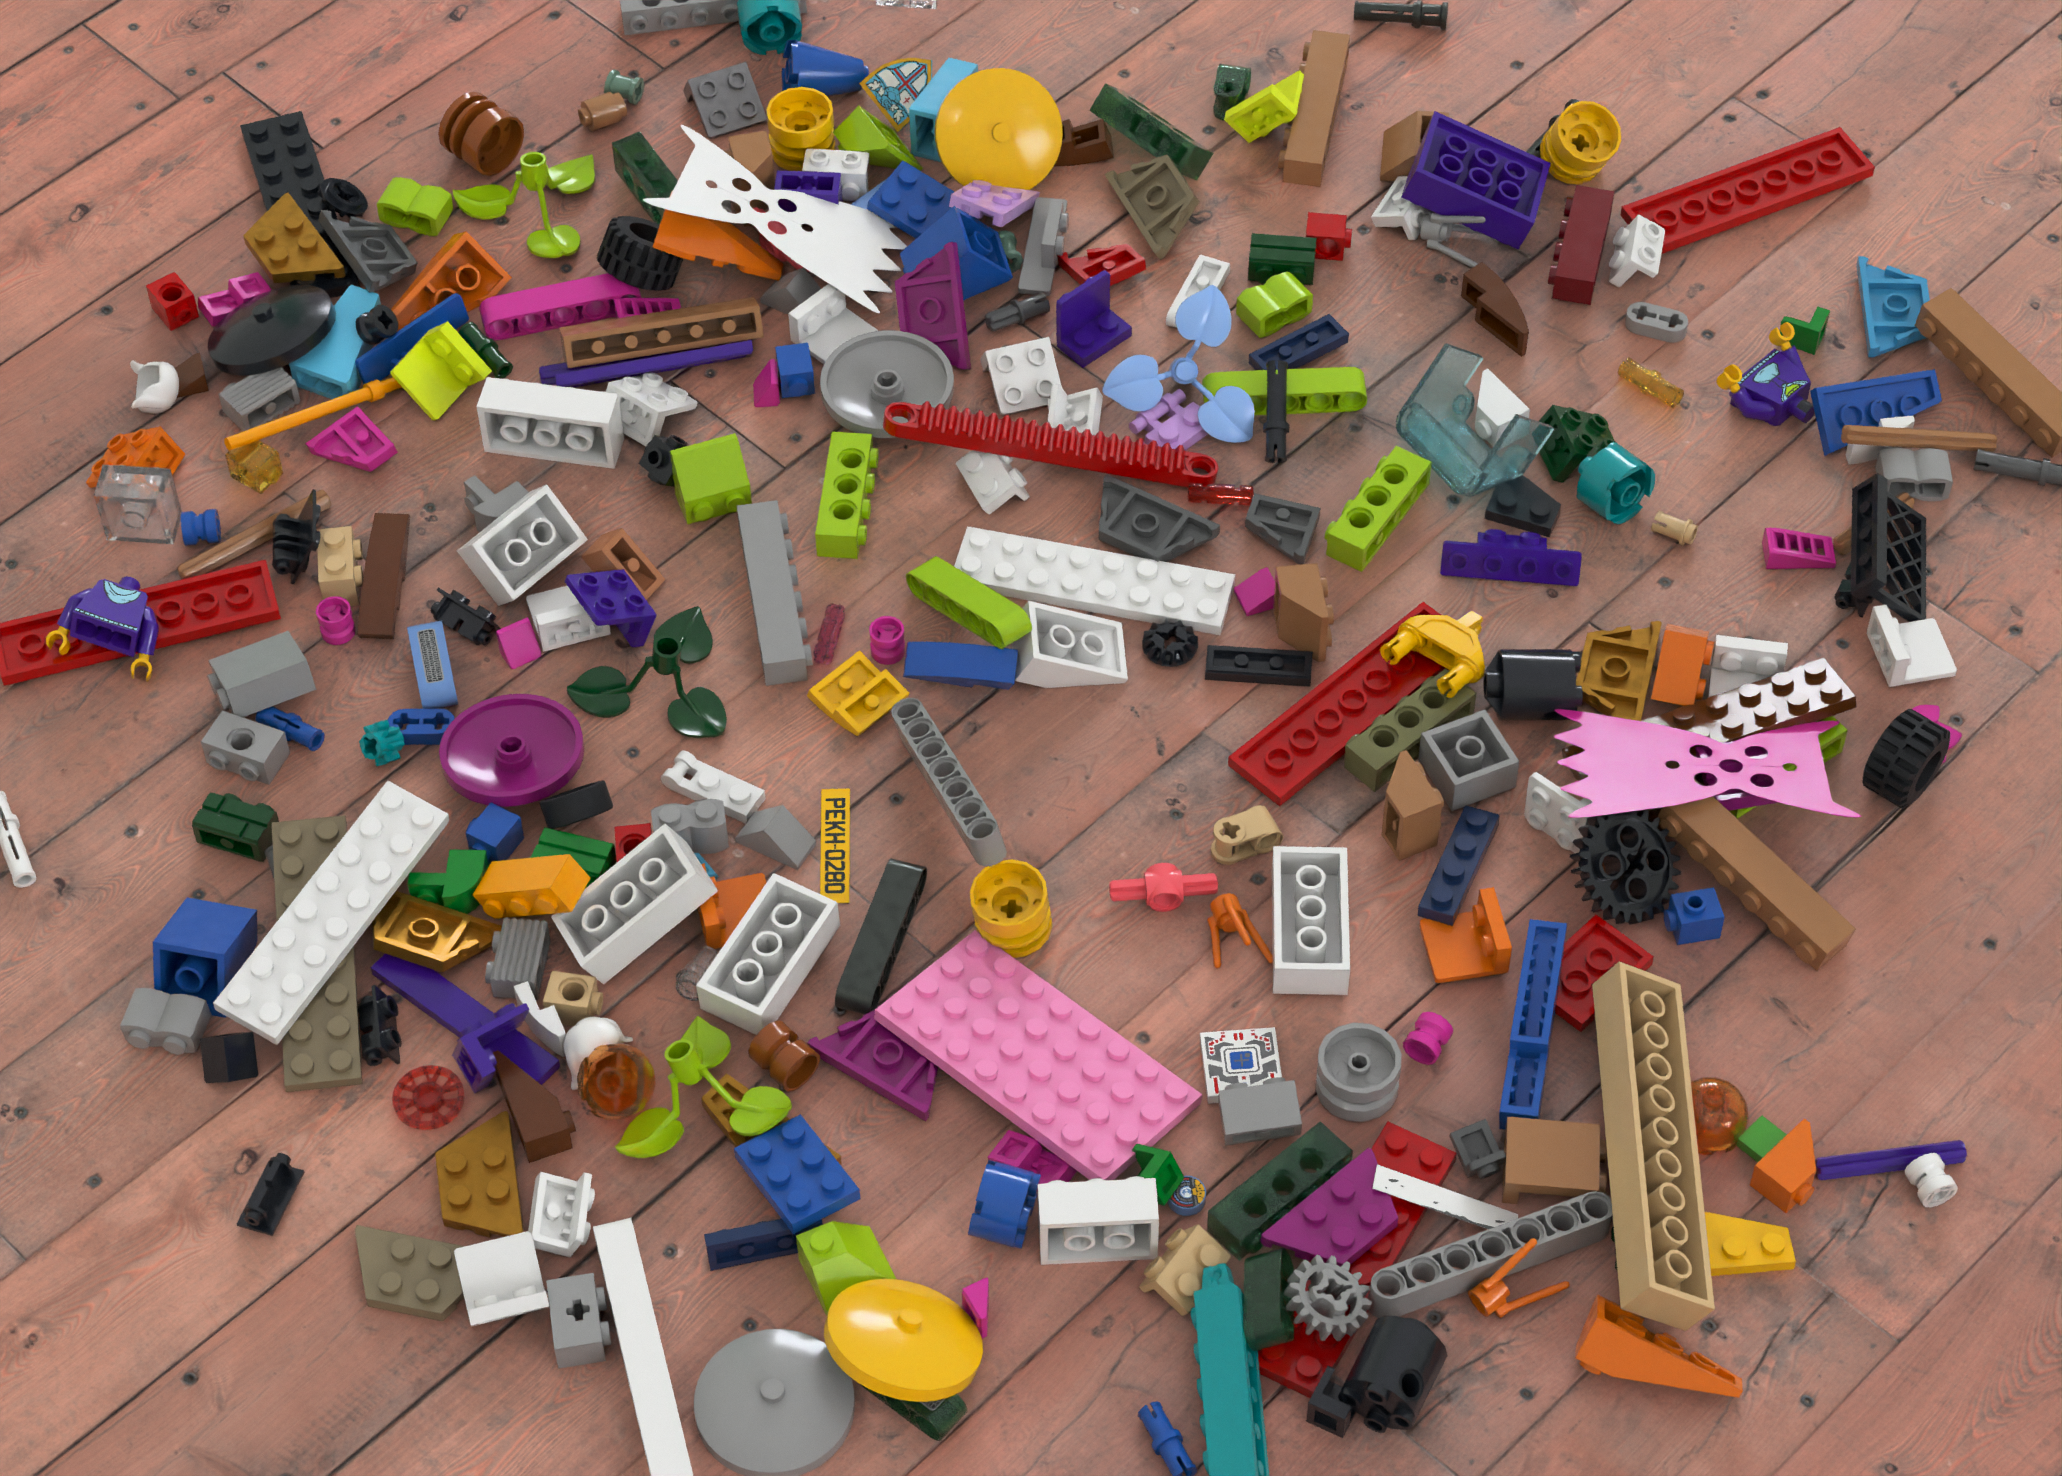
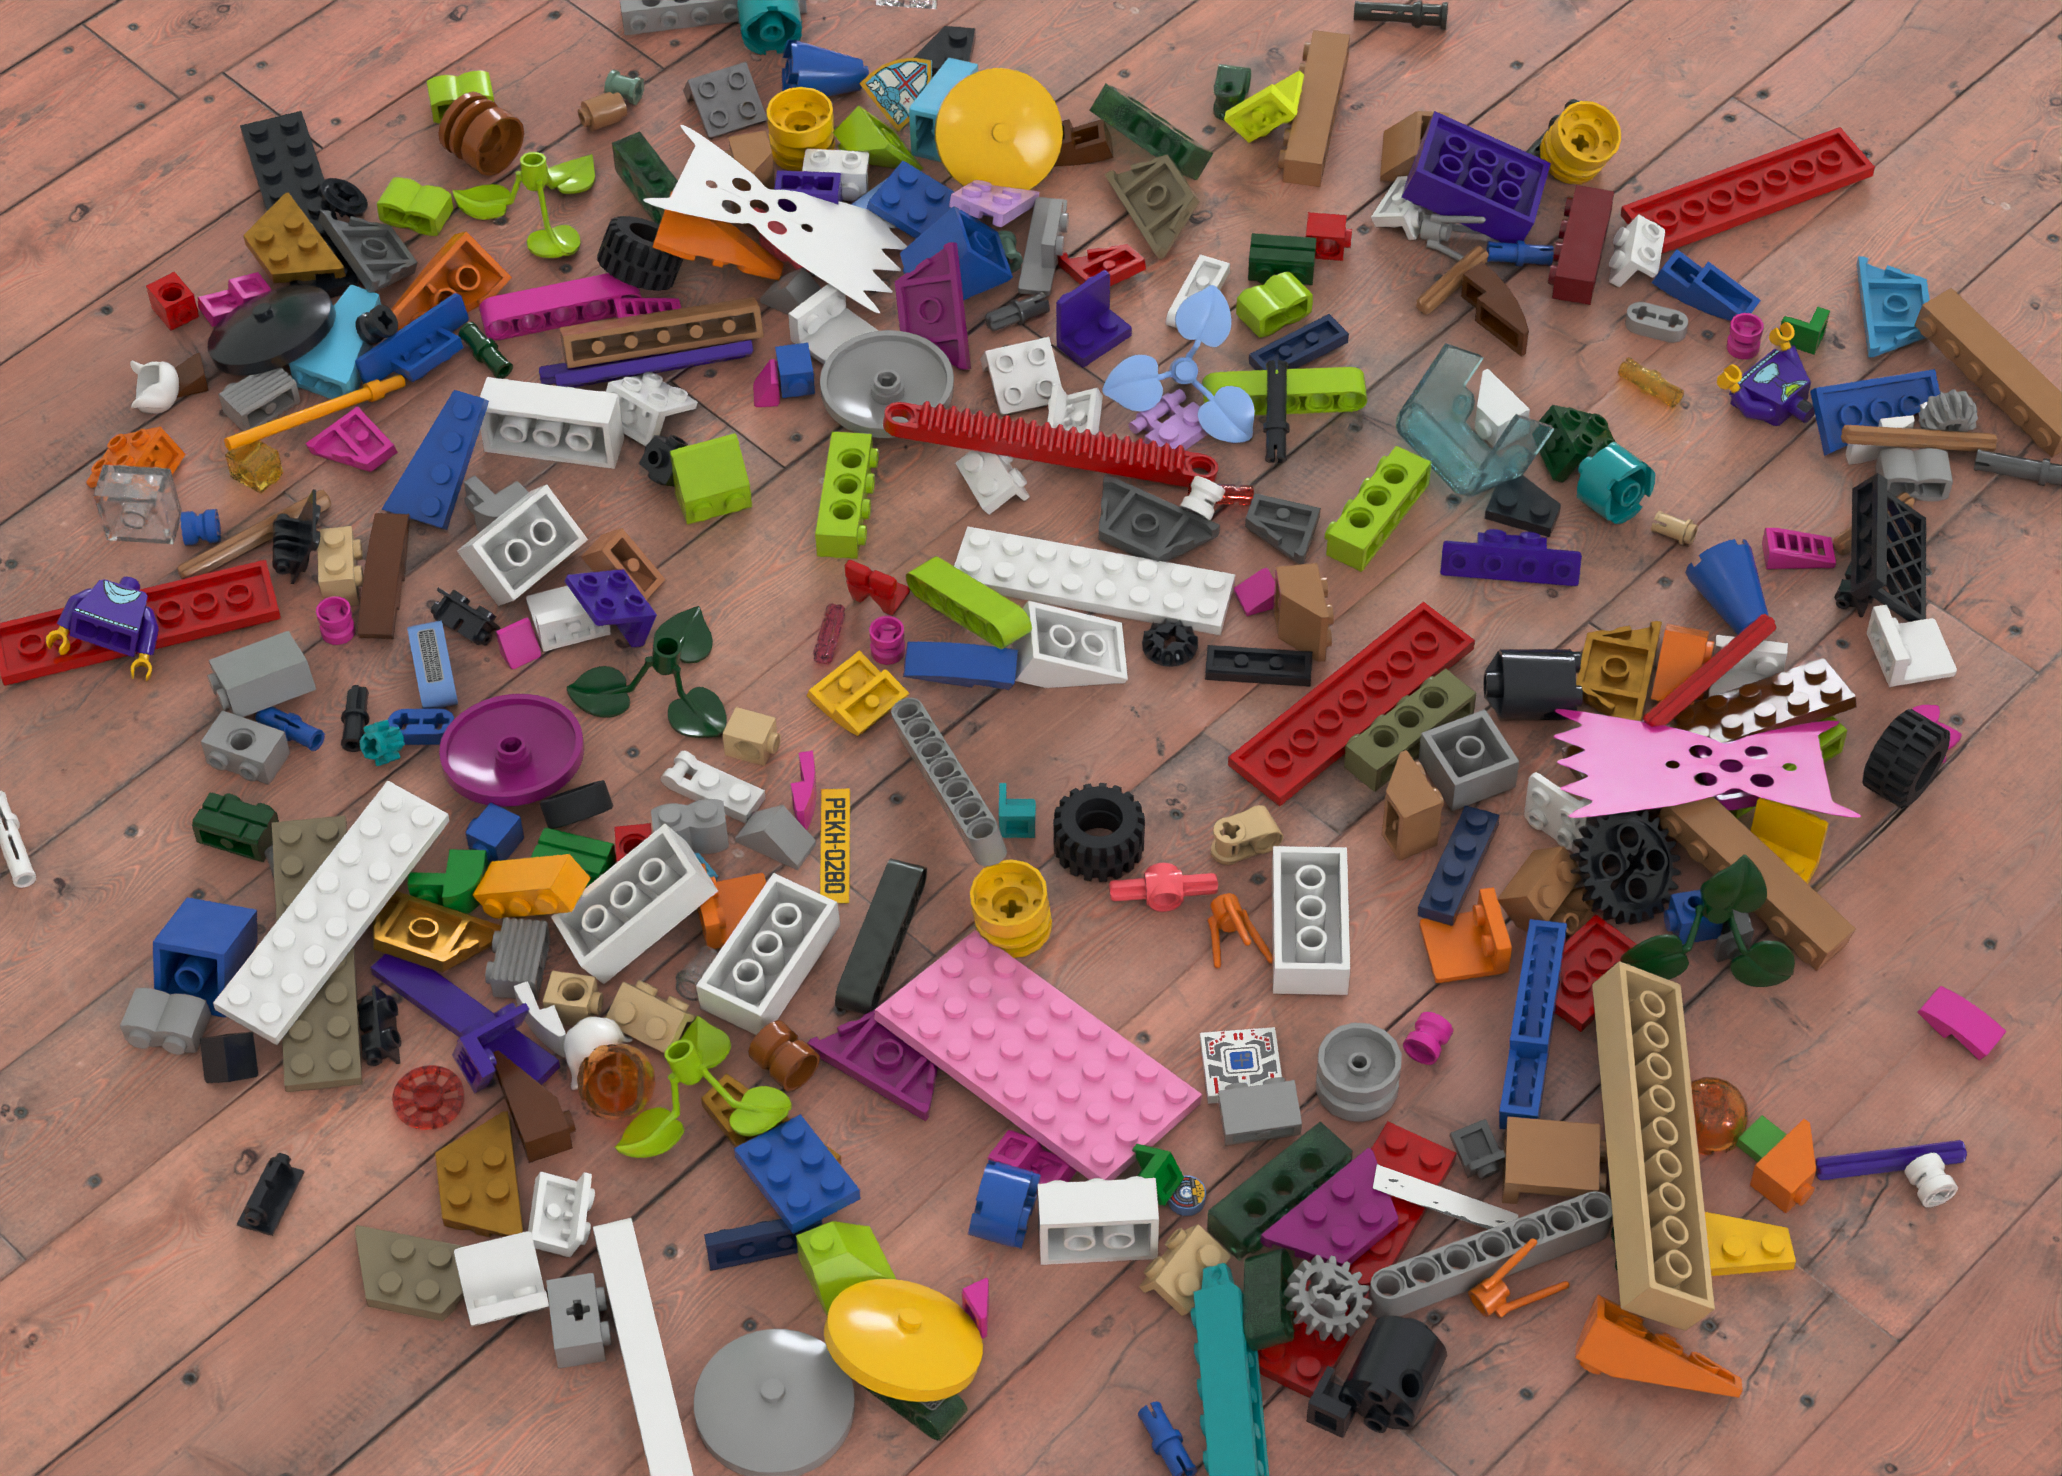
(354, 718): none -> black axle
(439, 369): neon yellow bracket -> none
(440, 464): none -> blue wing
(447, 88): none -> lime brick
(649, 1016): none -> tan bracket
(751, 736): none -> tan brick
(772, 593): light grey brick -> none
(805, 792): none -> dark pink slope
(879, 586): none -> red piece
(949, 43): none -> black wing
(1016, 816): none -> teal panel
(1099, 855): none -> black tyre
(1203, 497): none -> white wheel
(1446, 642): yellow connector -> none
(1450, 281): none -> medium nougat axle
(1520, 253): none -> blue pin
(1547, 892): none -> medium nougat slope
(1704, 288): none -> blue slope
(1711, 671): none -> red axle
(1726, 945): none -> dark grey bracket
(1730, 583): none -> blue cone
(1735, 888): none -> dark green plant
(1745, 336): none -> dark pink wheel
(1791, 835): none -> yellow bracket
(1949, 412): none -> light grey gear
(1966, 1022): none -> dark pink slope

